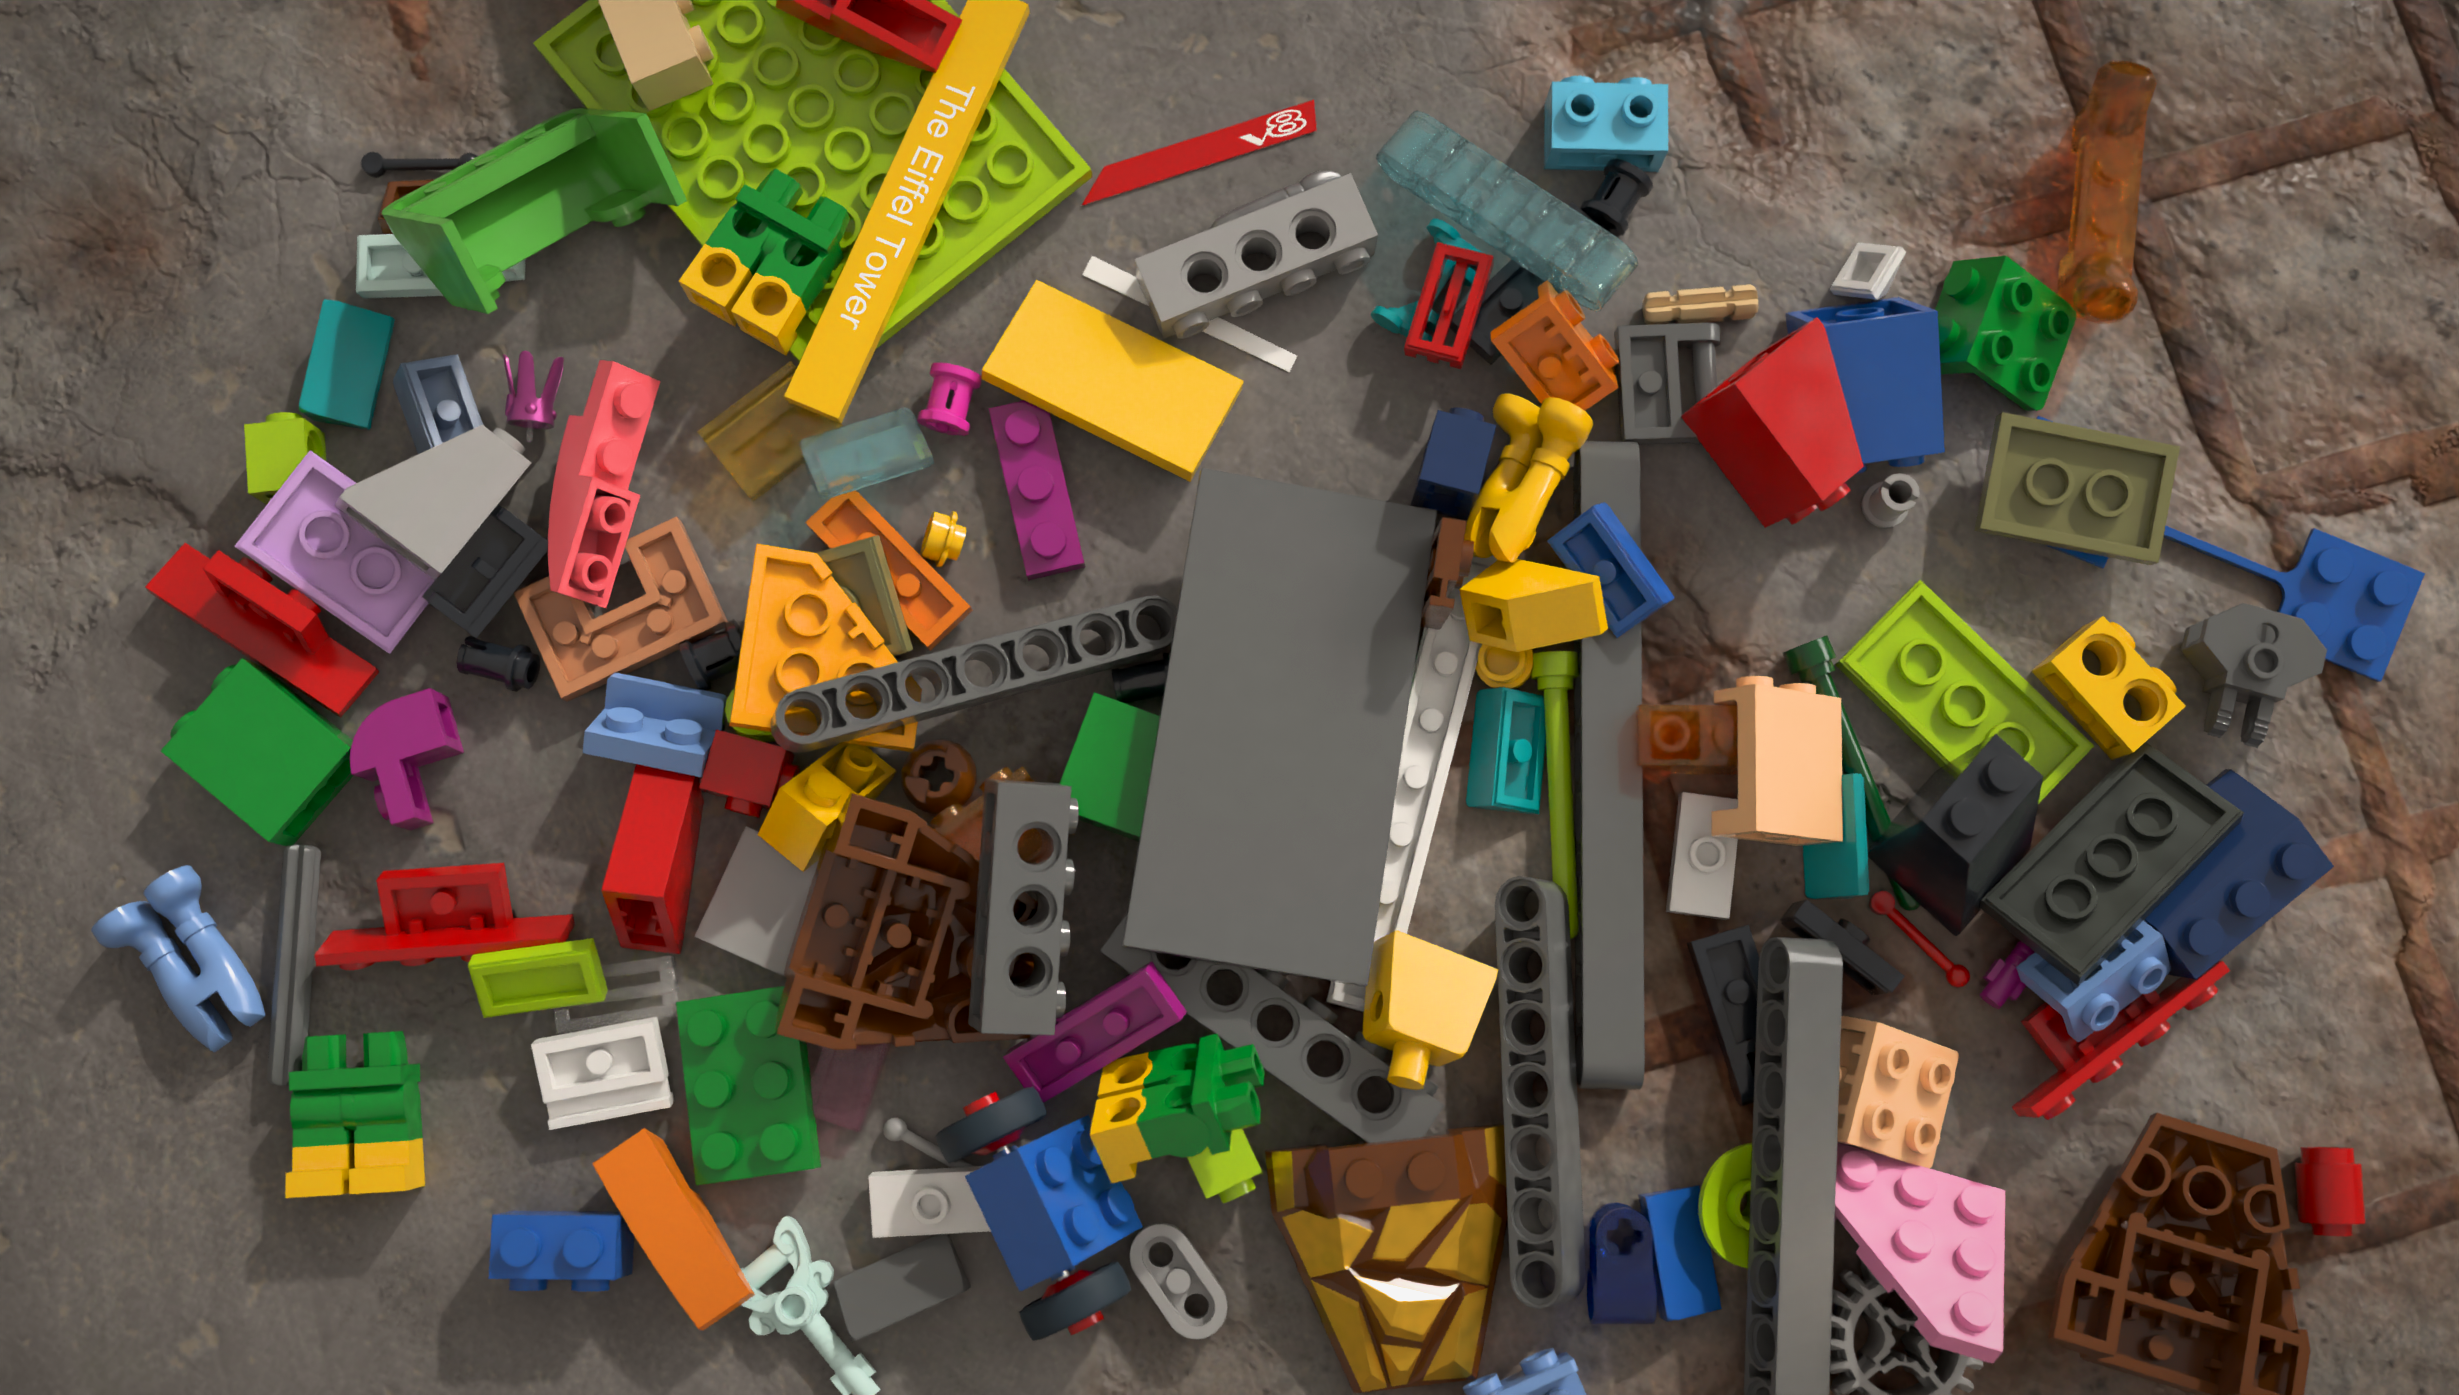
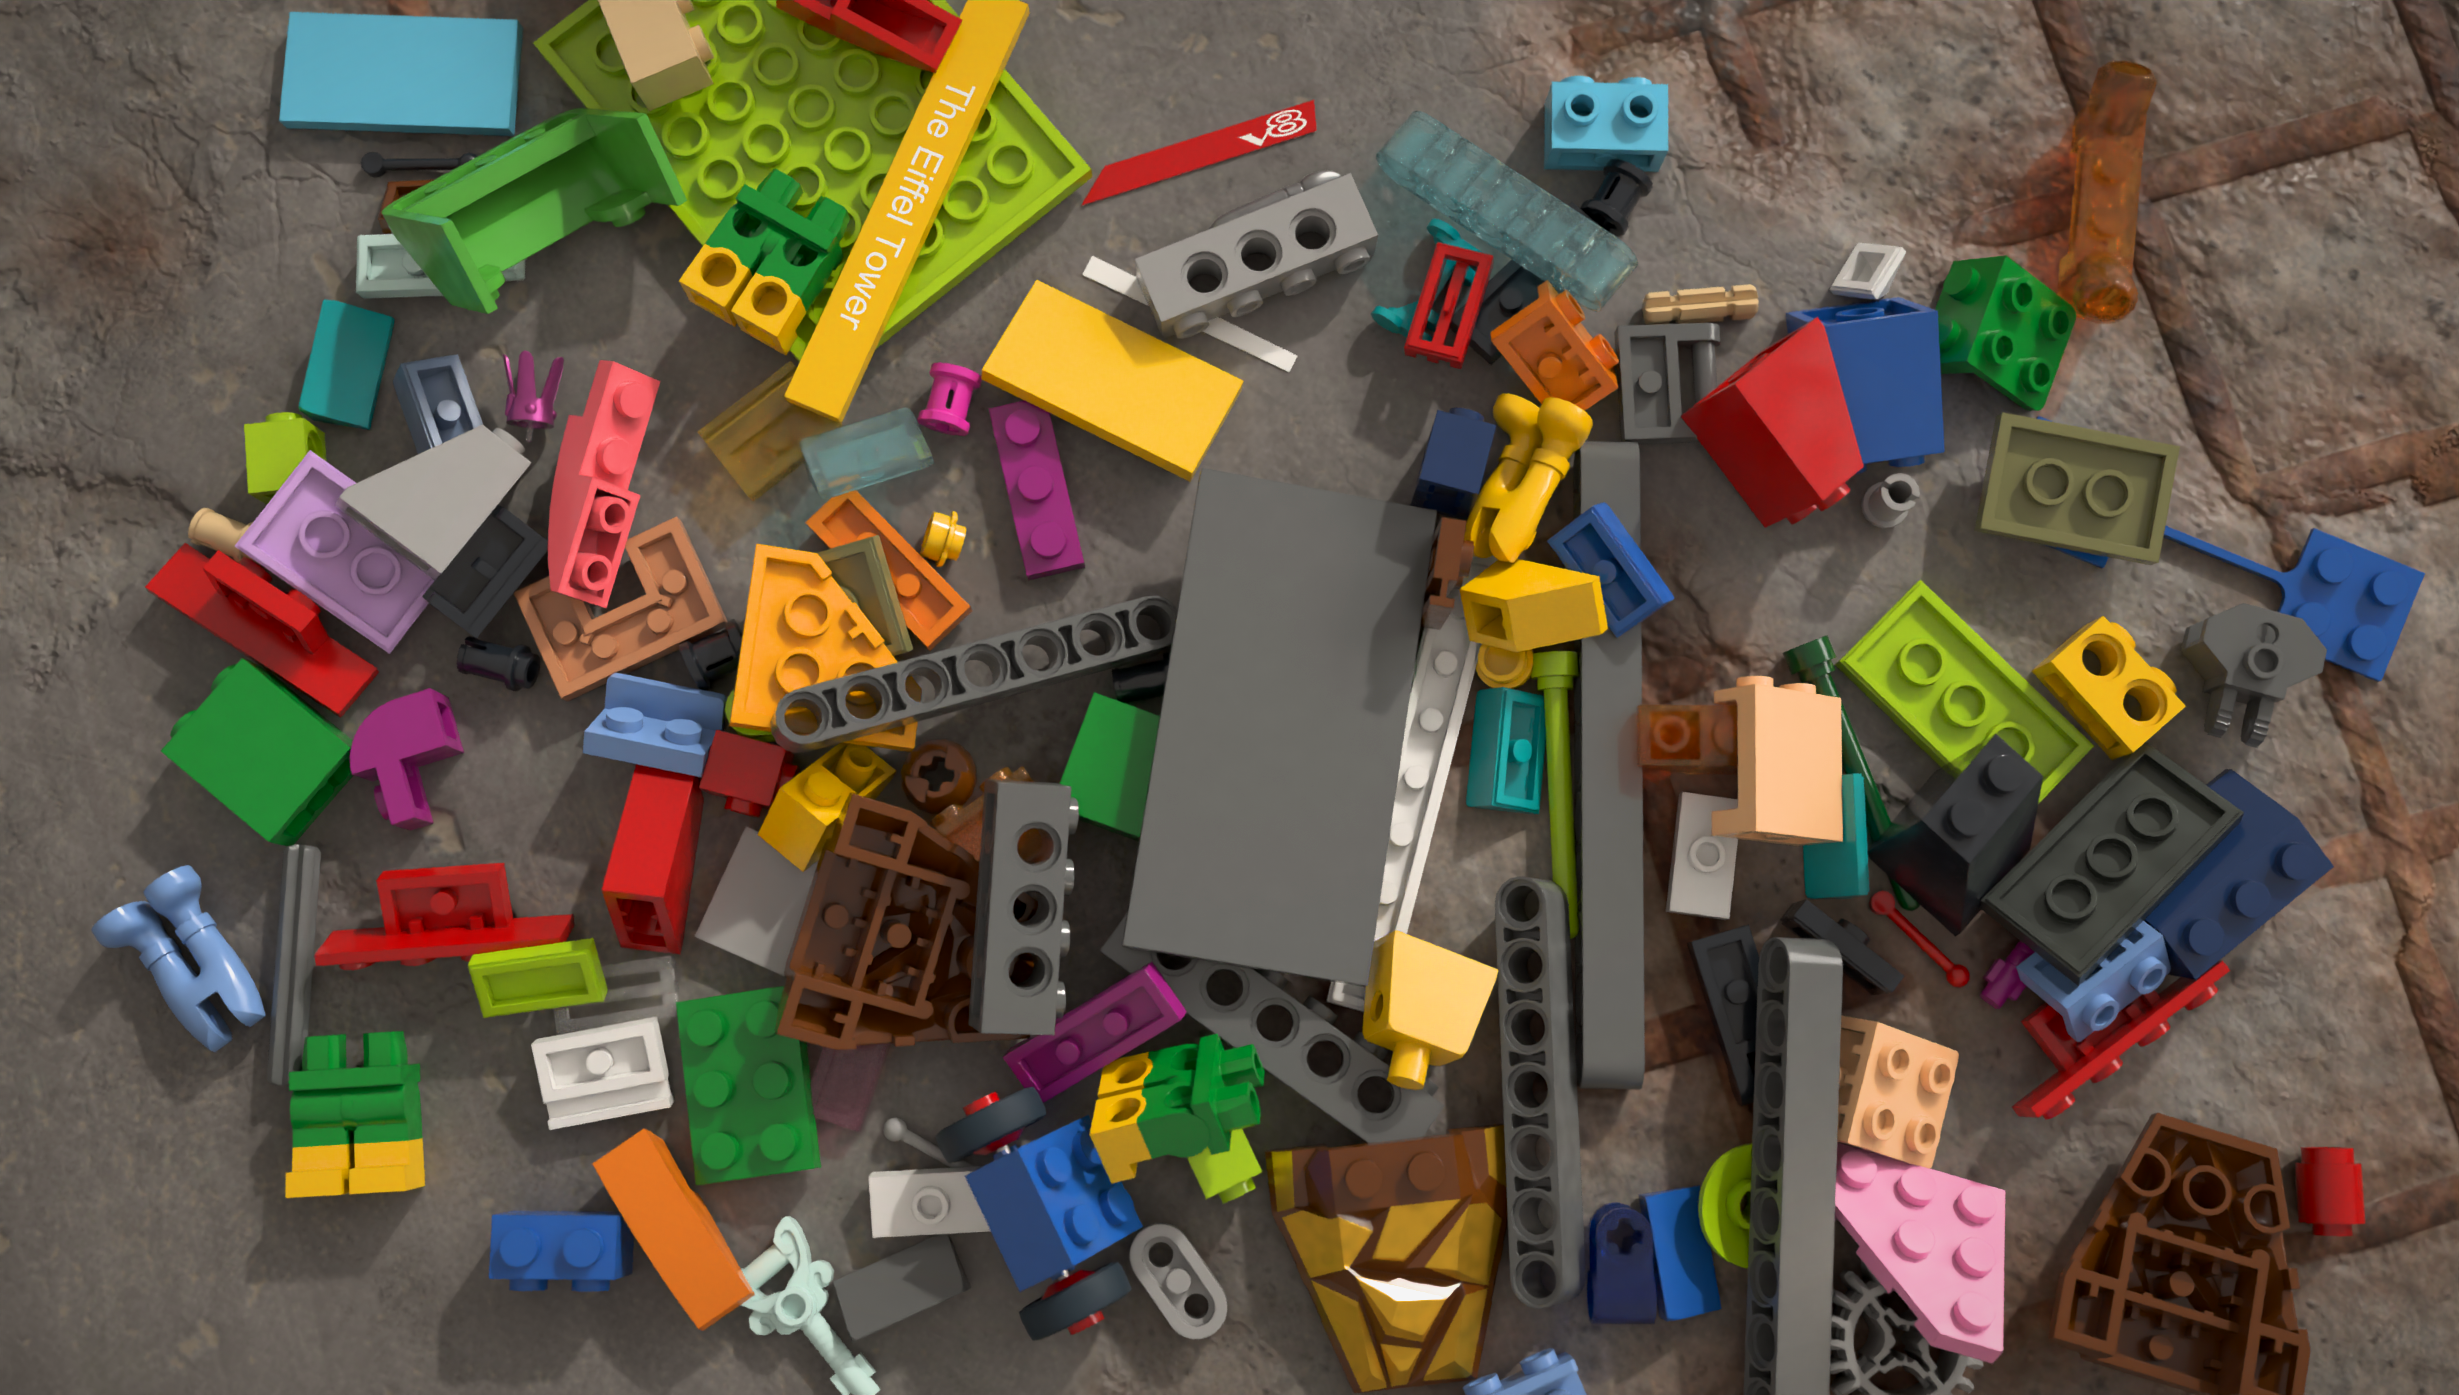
(218, 533): none -> tan pin
(401, 74): none -> medium azure tile

